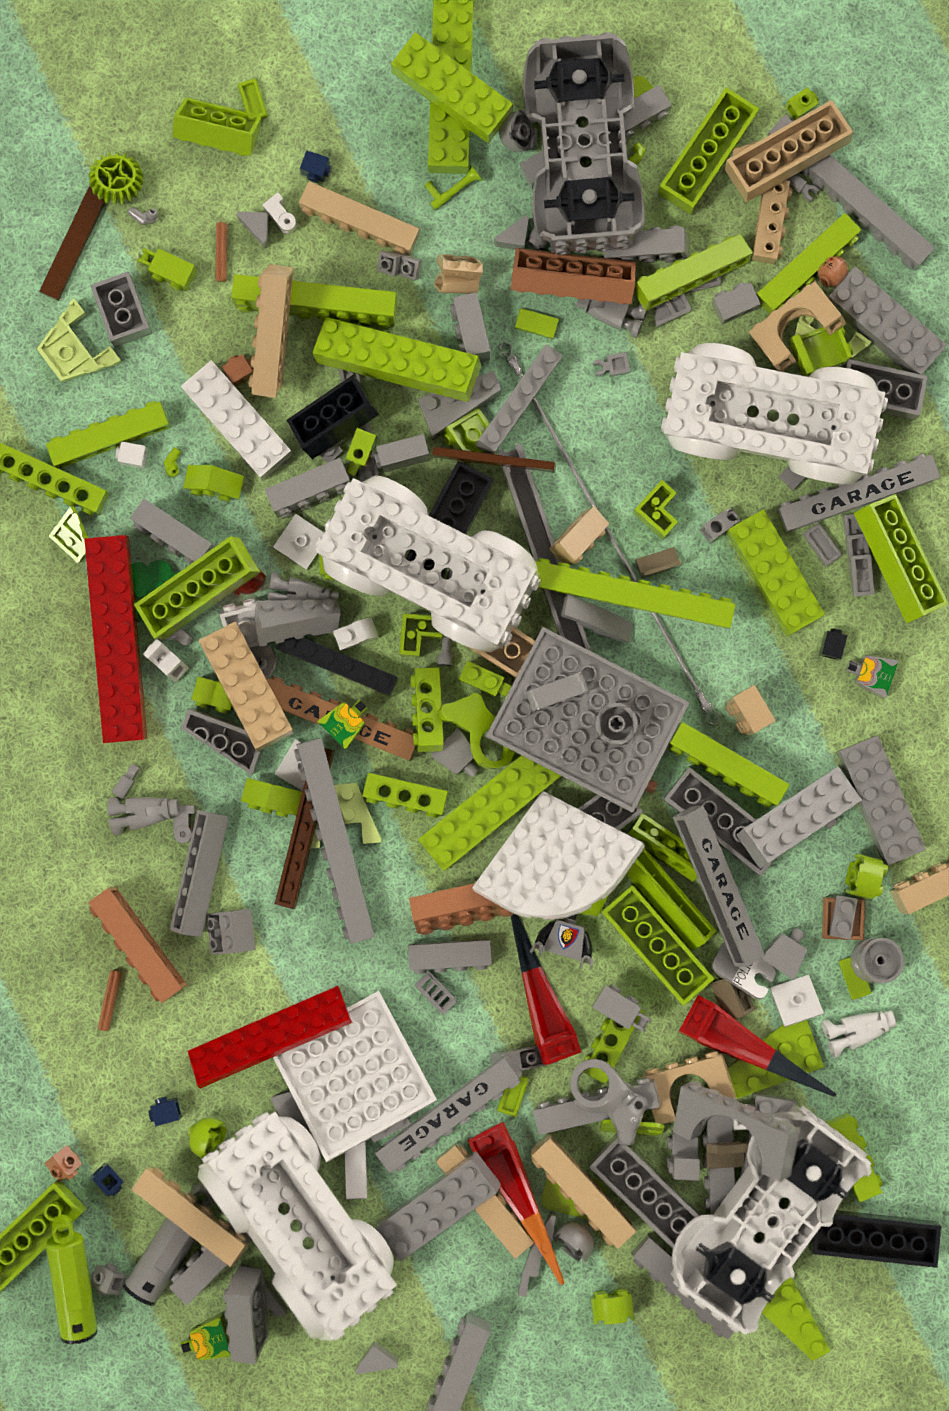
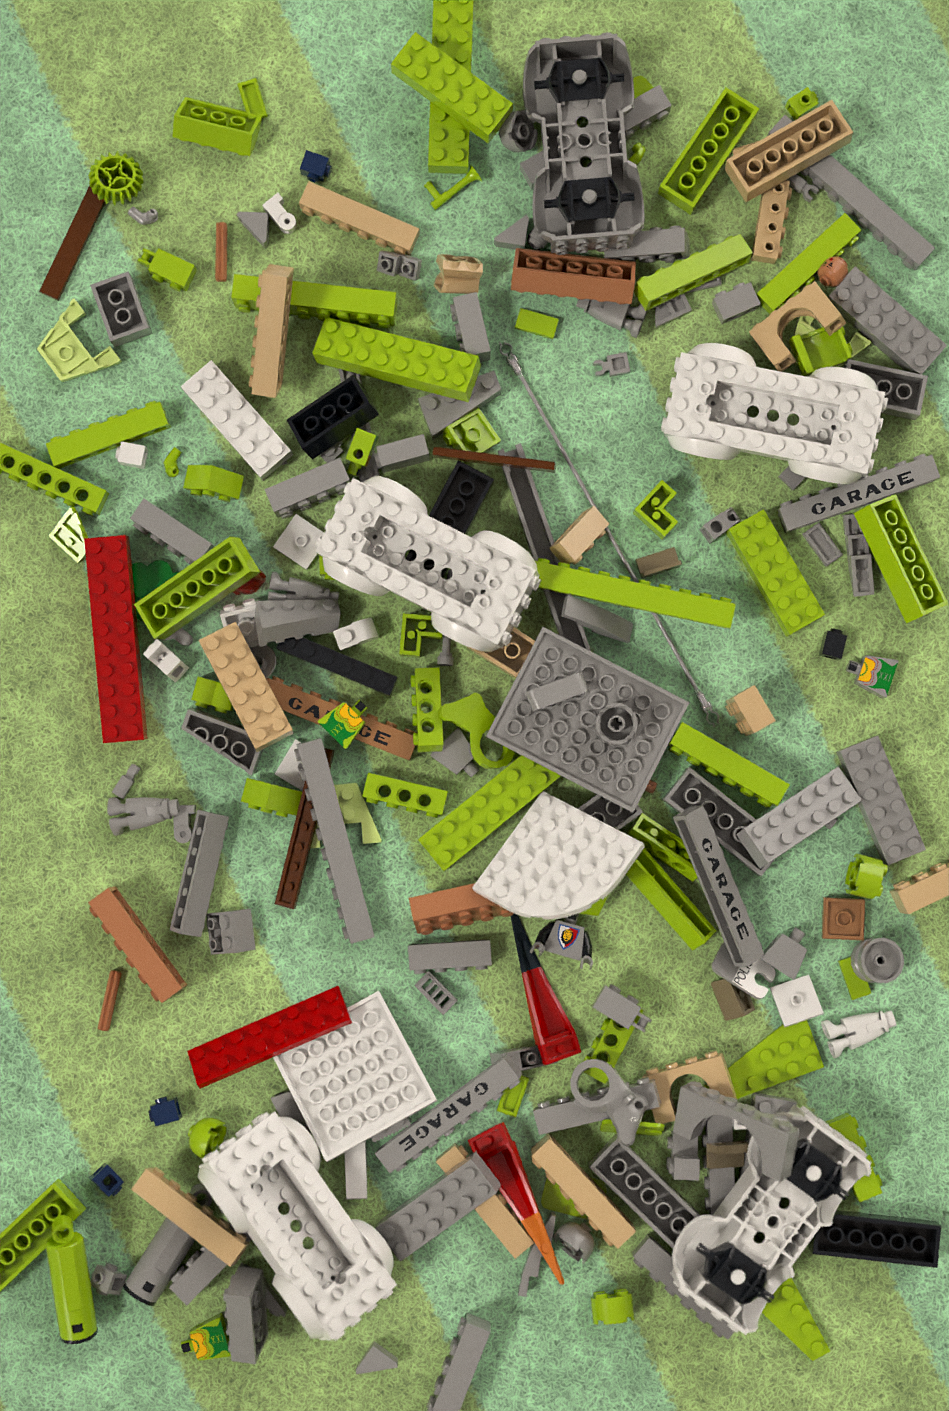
(63, 1164): nougat brick -> none
(238, 369): nougat brick -> none
(484, 680): lime brick -> none
(519, 400): light grey brick -> none
(657, 945): lime brick -> none
(719, 1031): red plate -> none
(843, 917): light grey plate -> none

